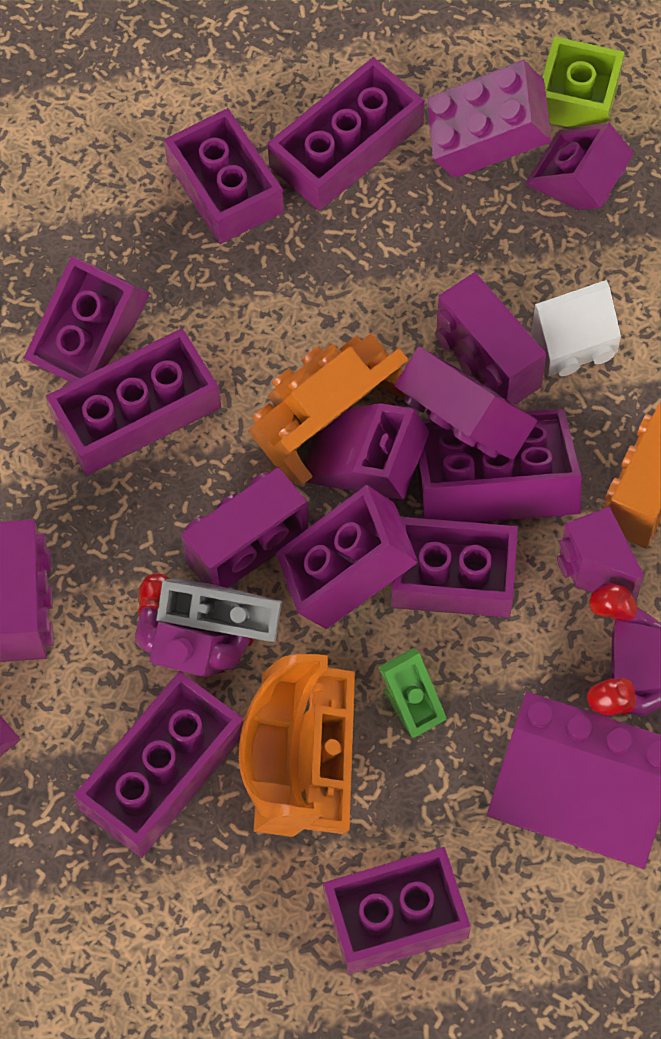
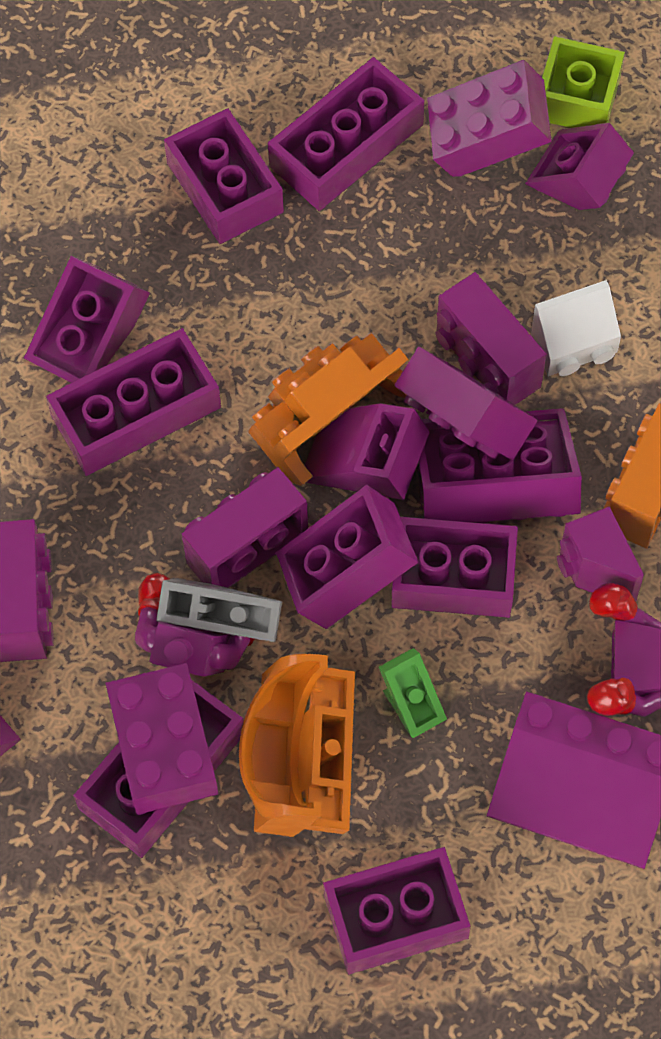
(161, 738): none -> magenta brick

